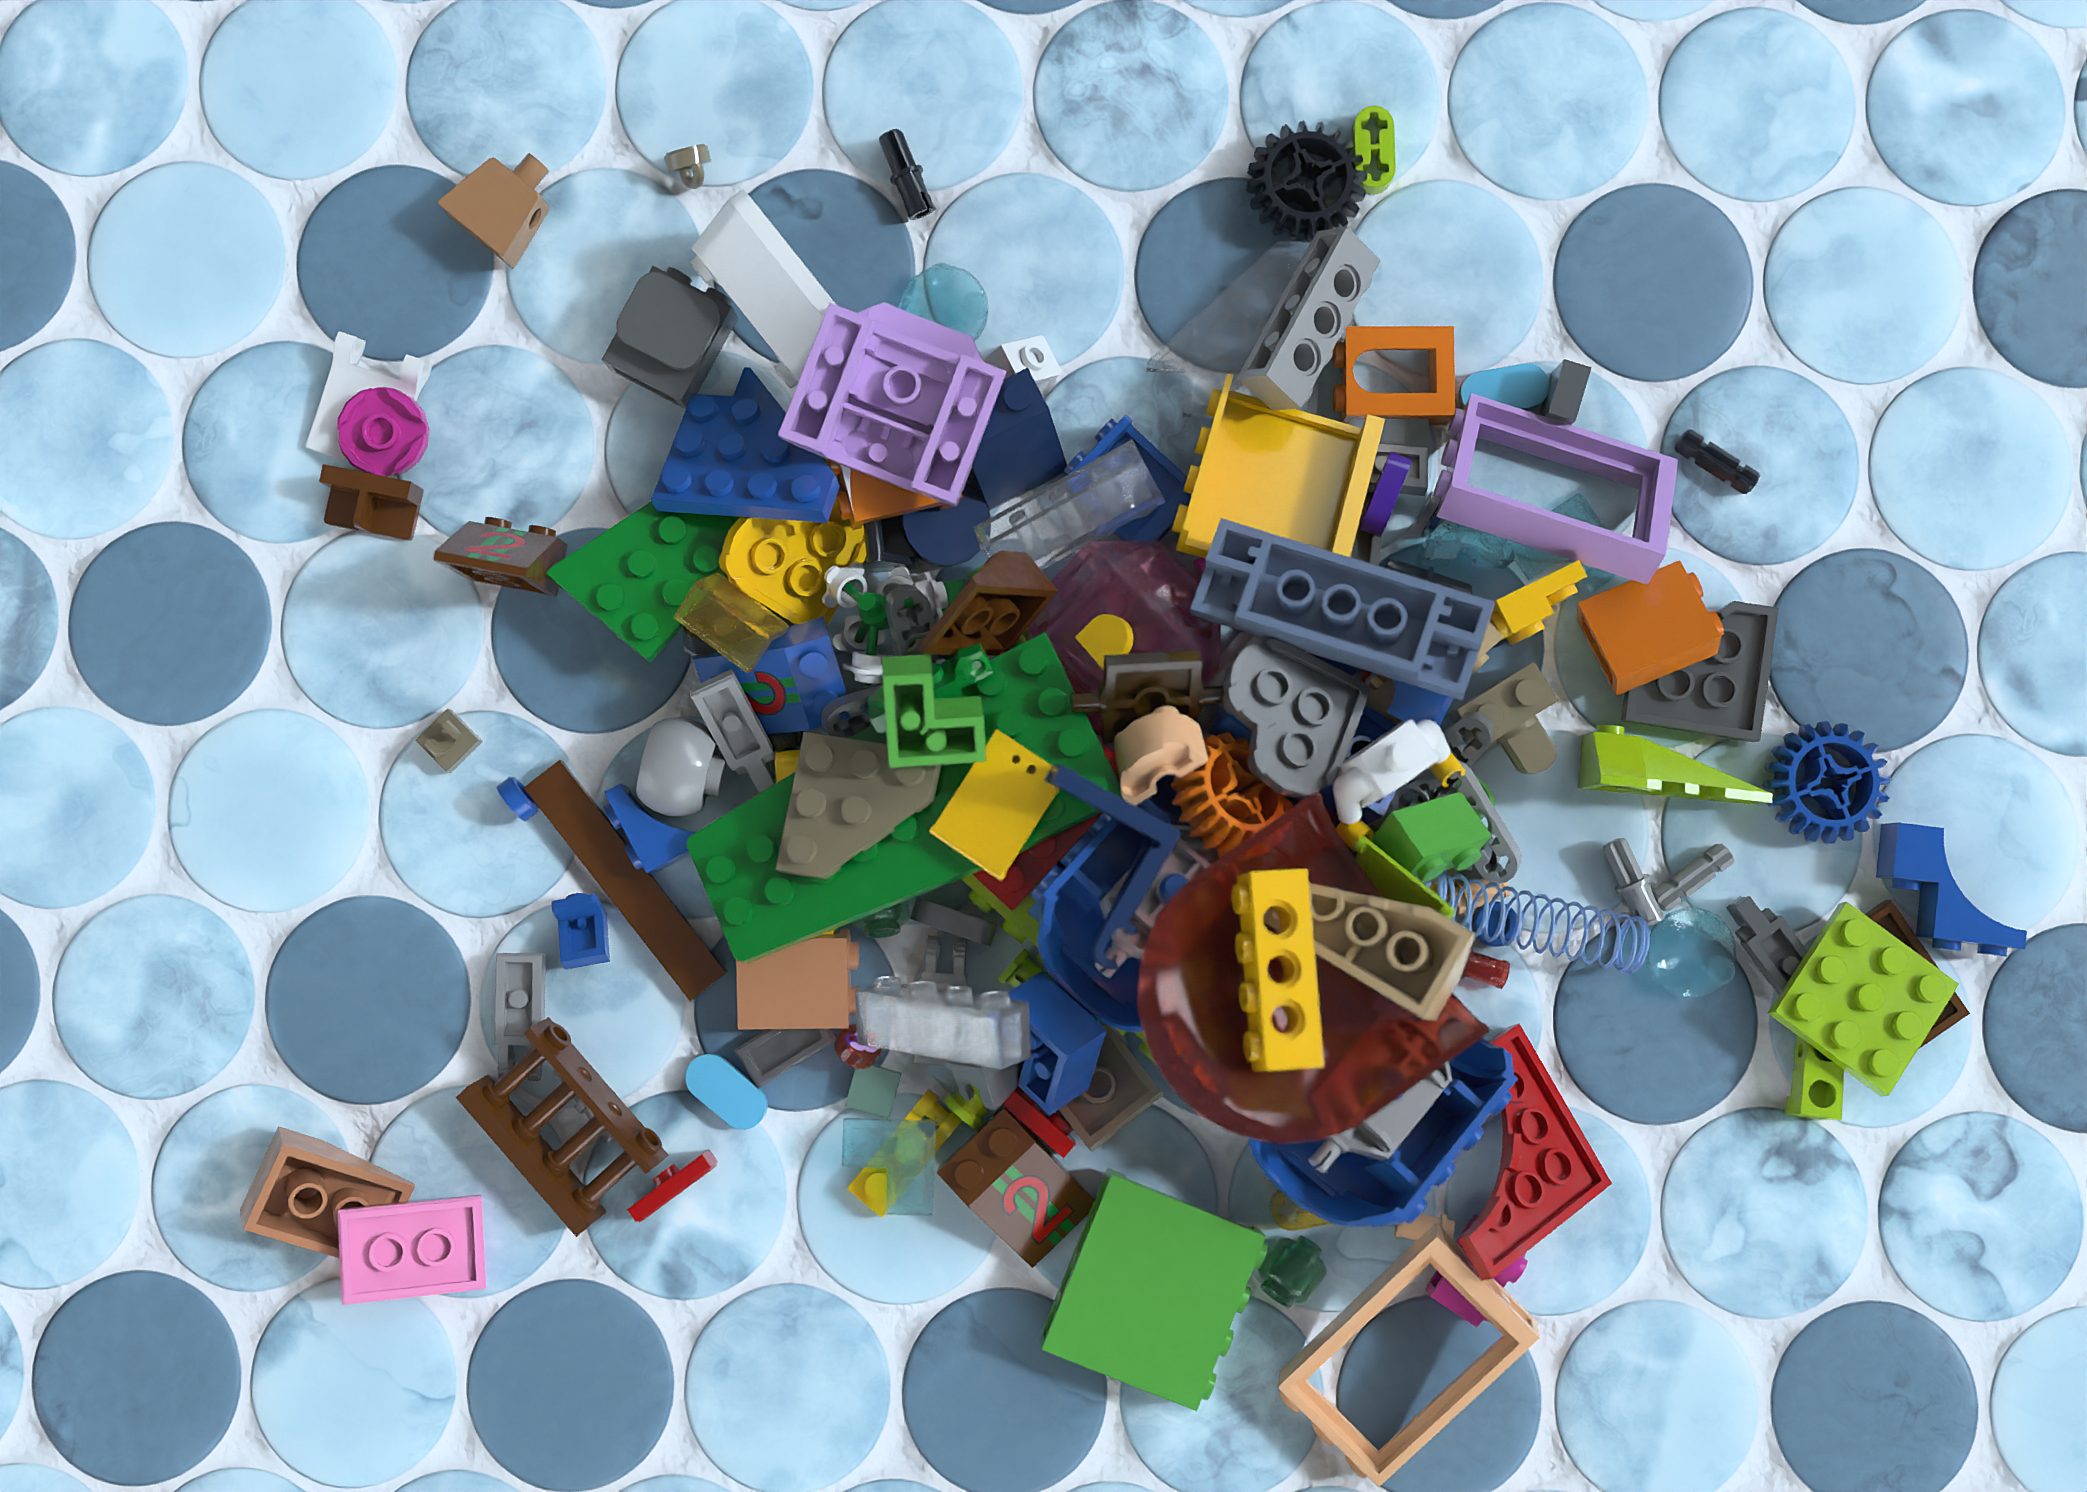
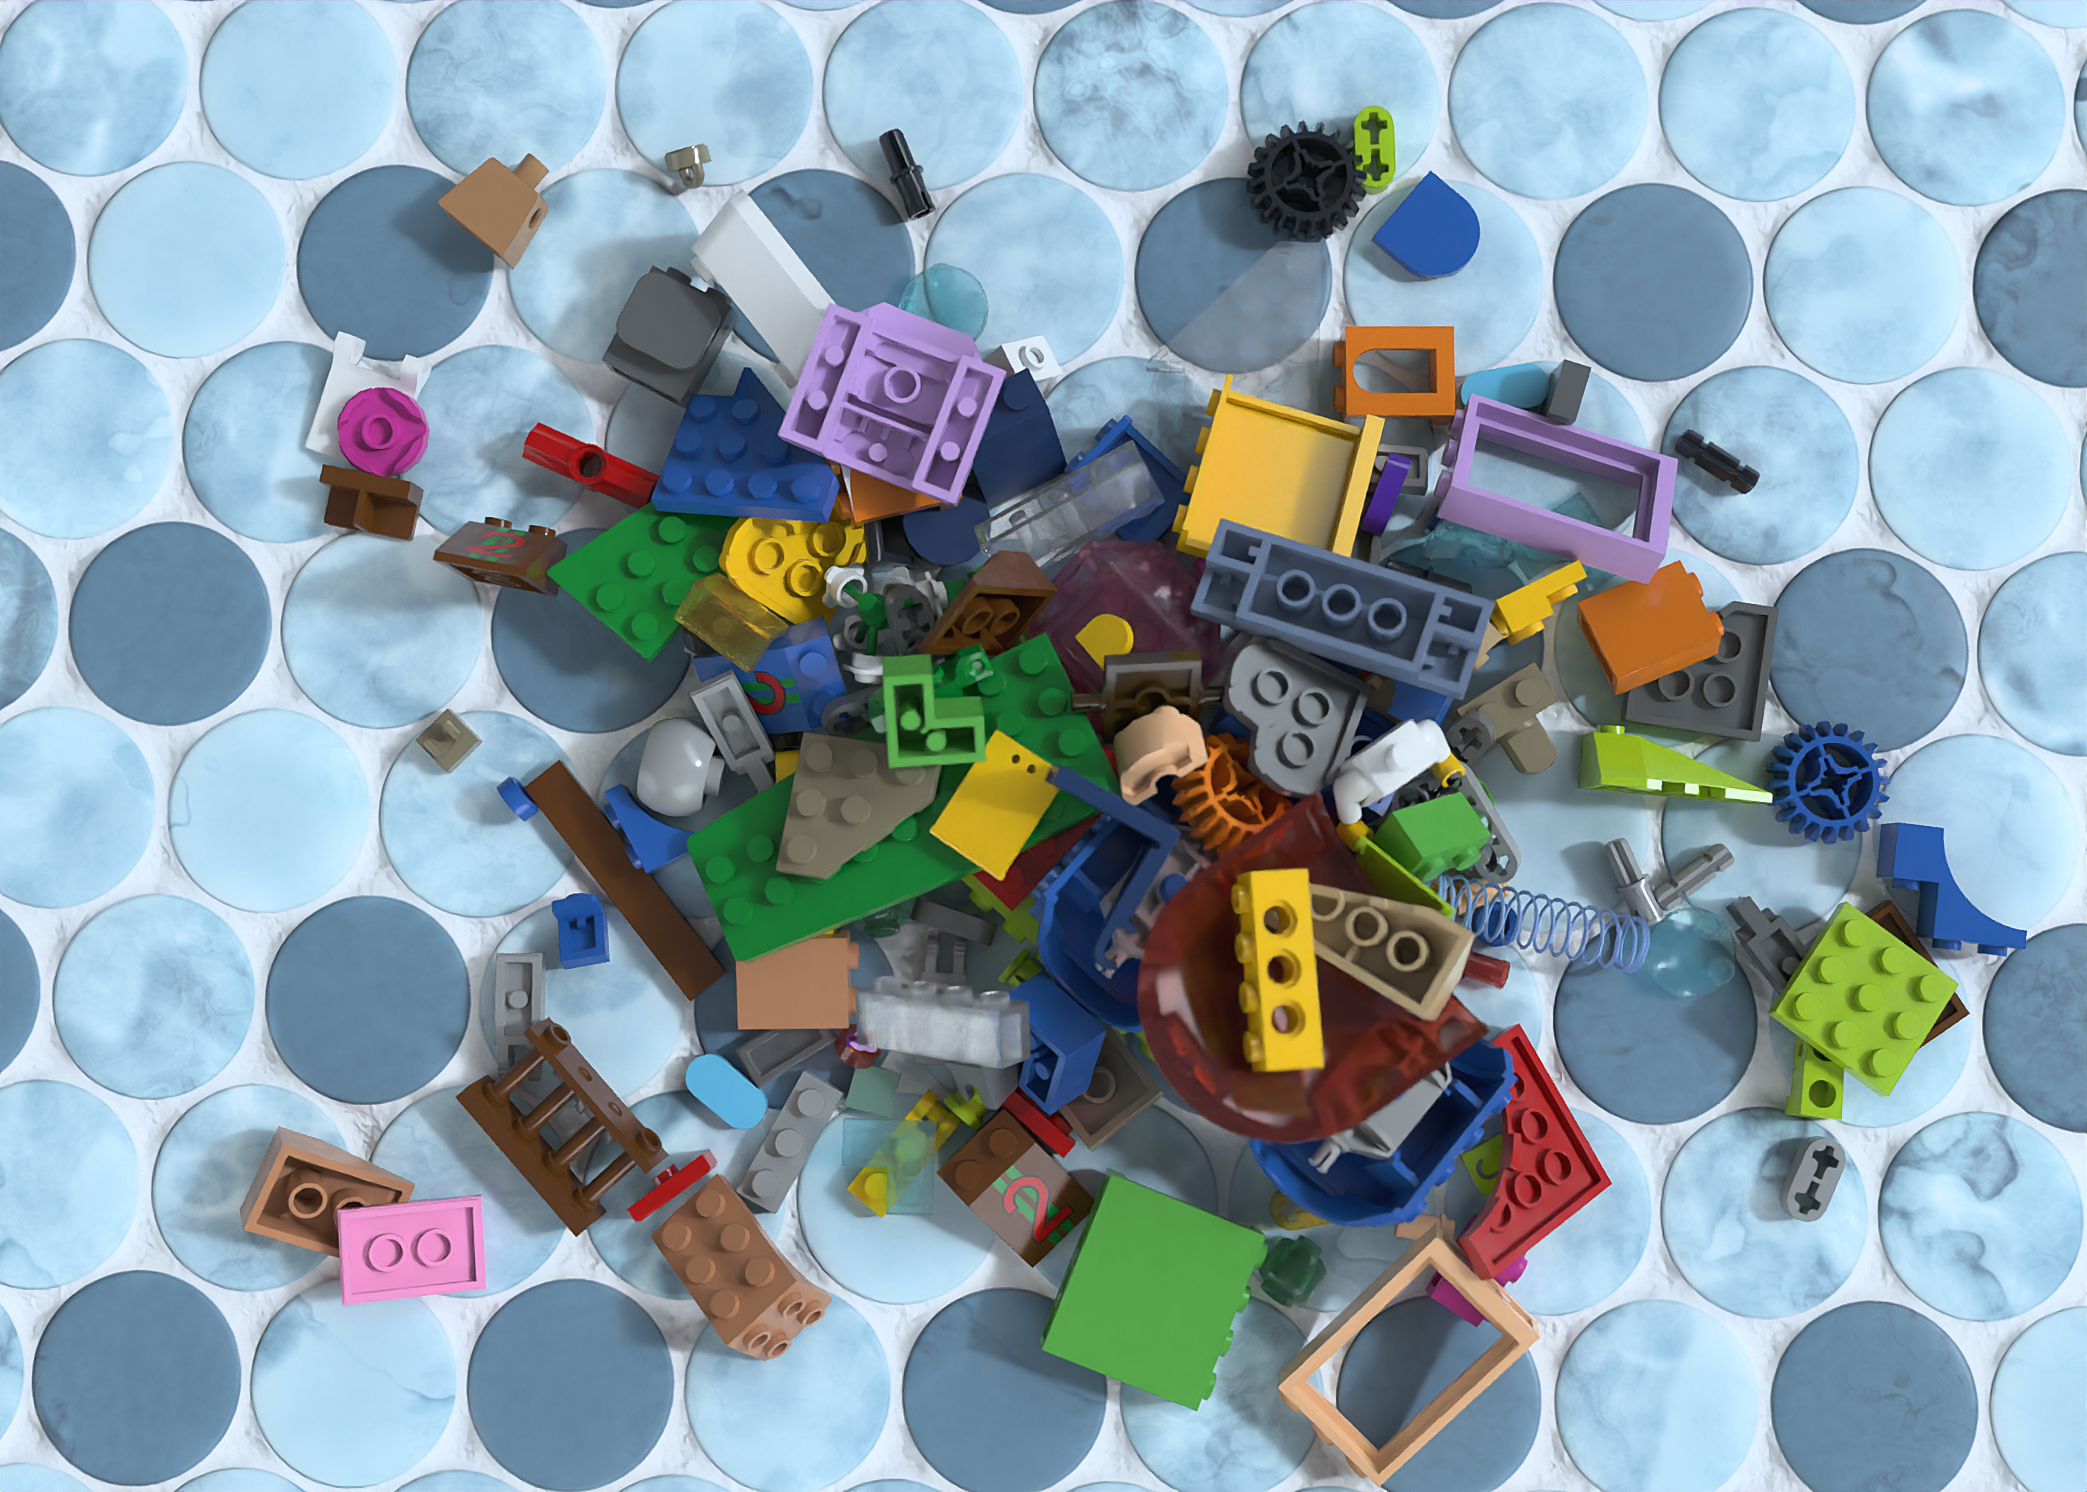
(569, 455): none -> red piece
(738, 1273): none -> nougat bracket
(790, 1141): none -> light grey plate
(1309, 319): light grey brick -> none
(1431, 230): none -> blue tile
(1484, 1162): none -> lime tile
(1822, 1184): none -> light grey beam

